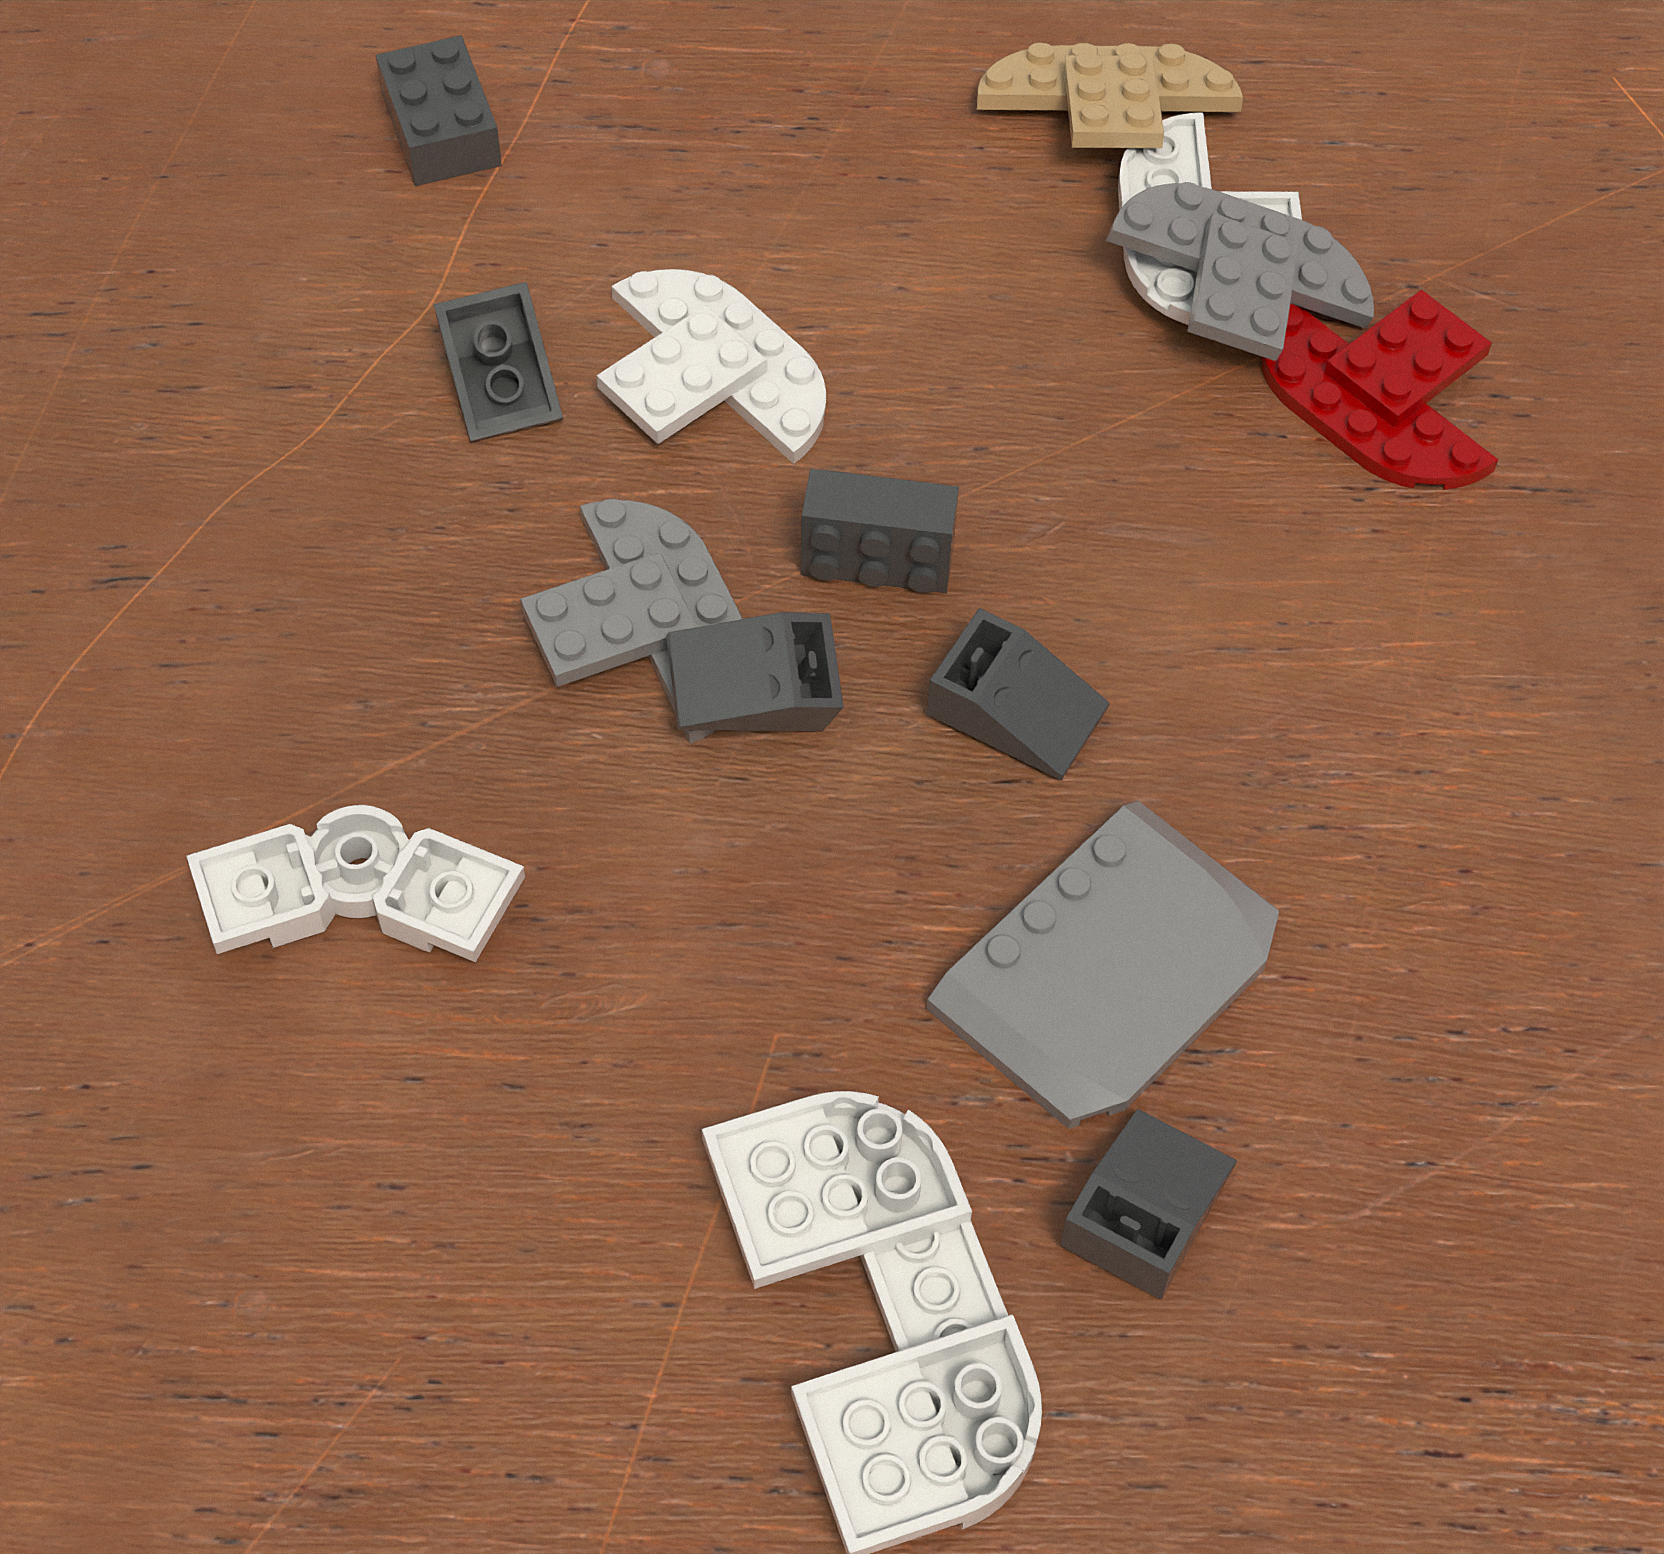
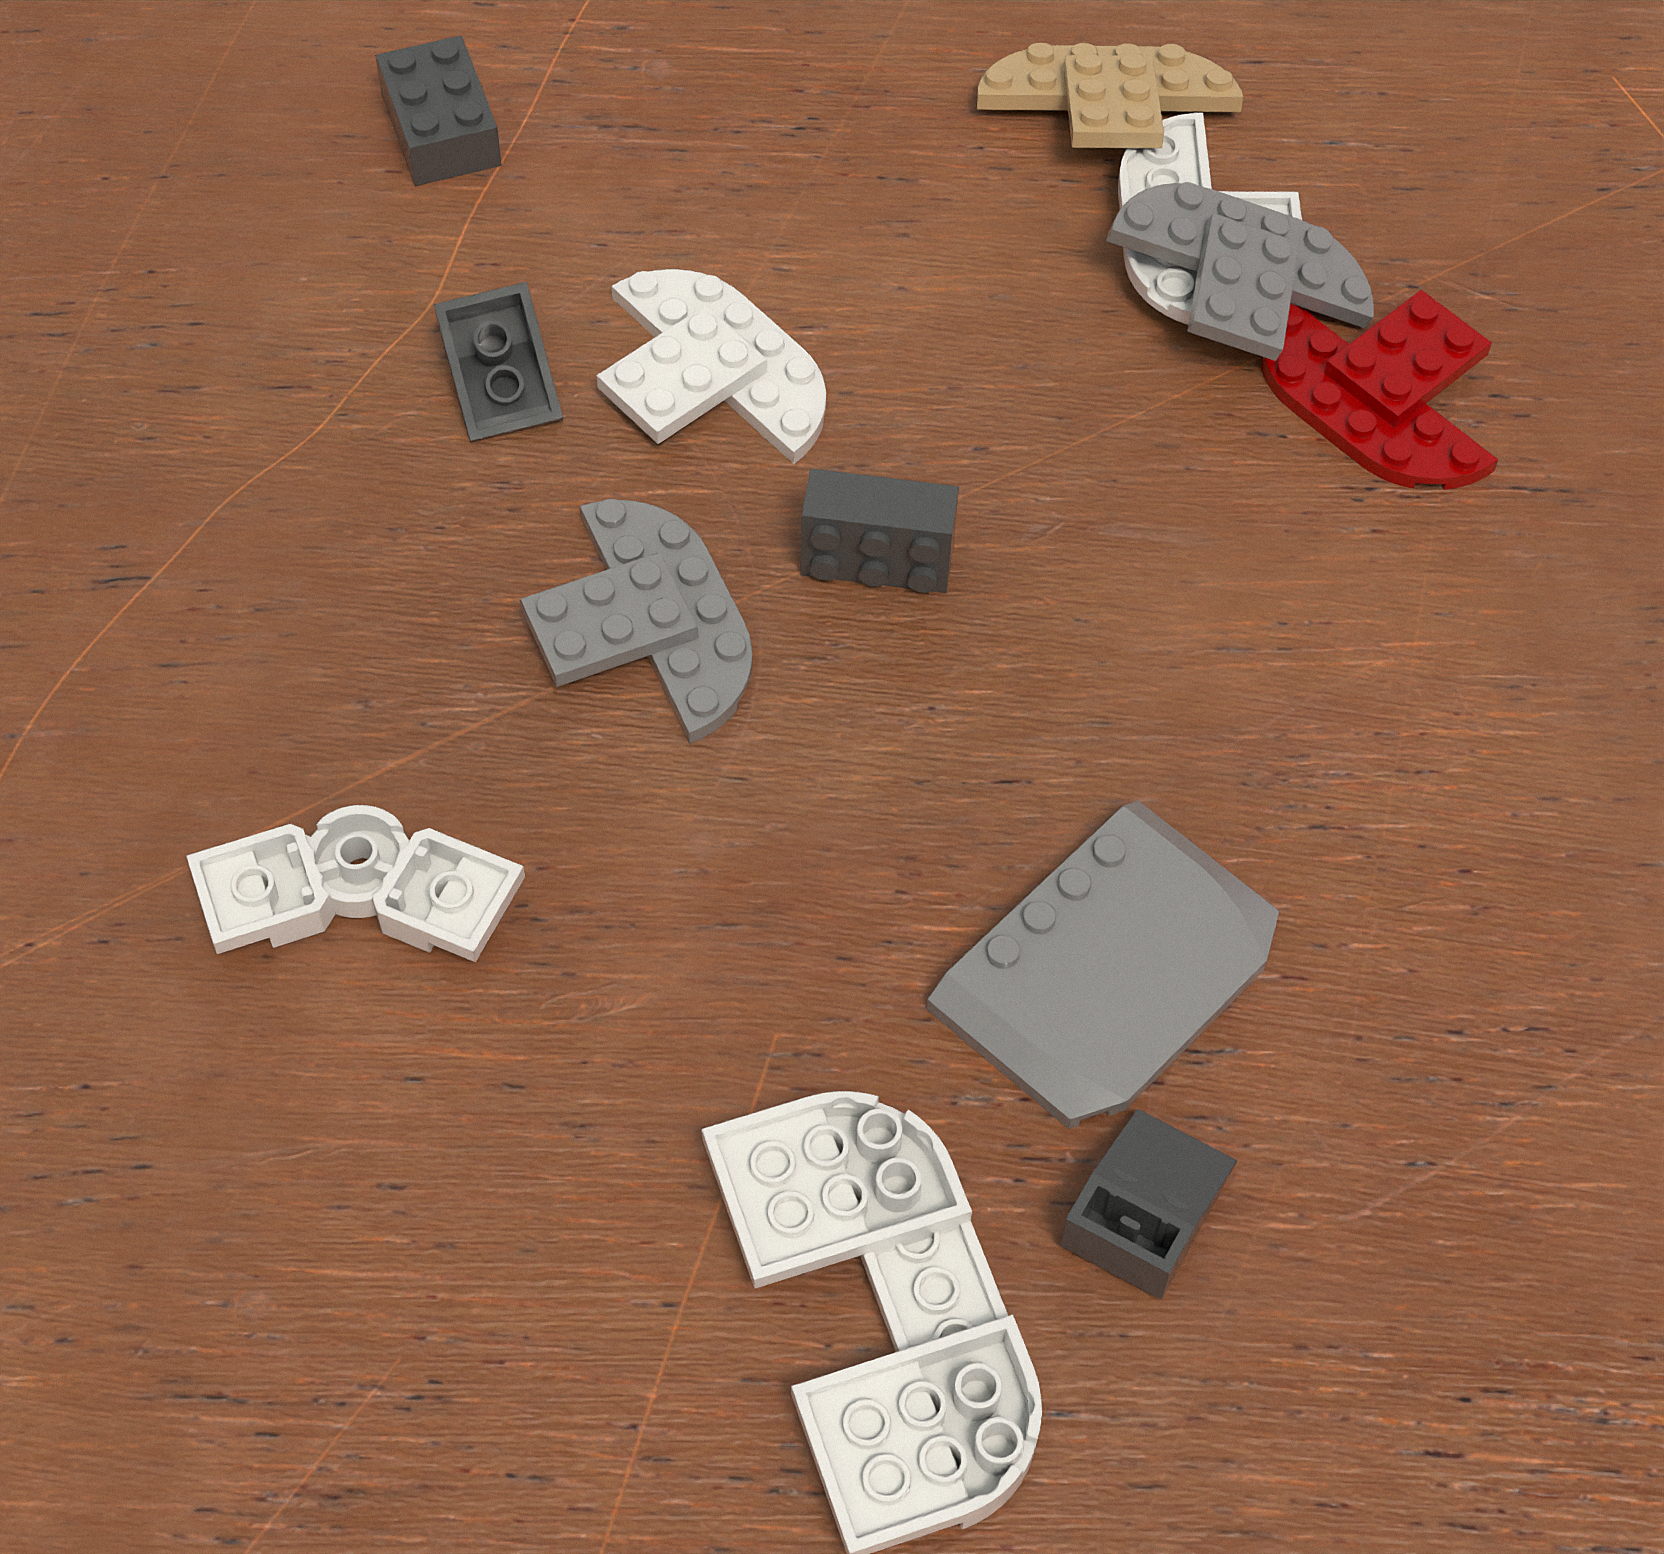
(756, 674): dark grey slope -> none
(1014, 695): dark grey slope -> none

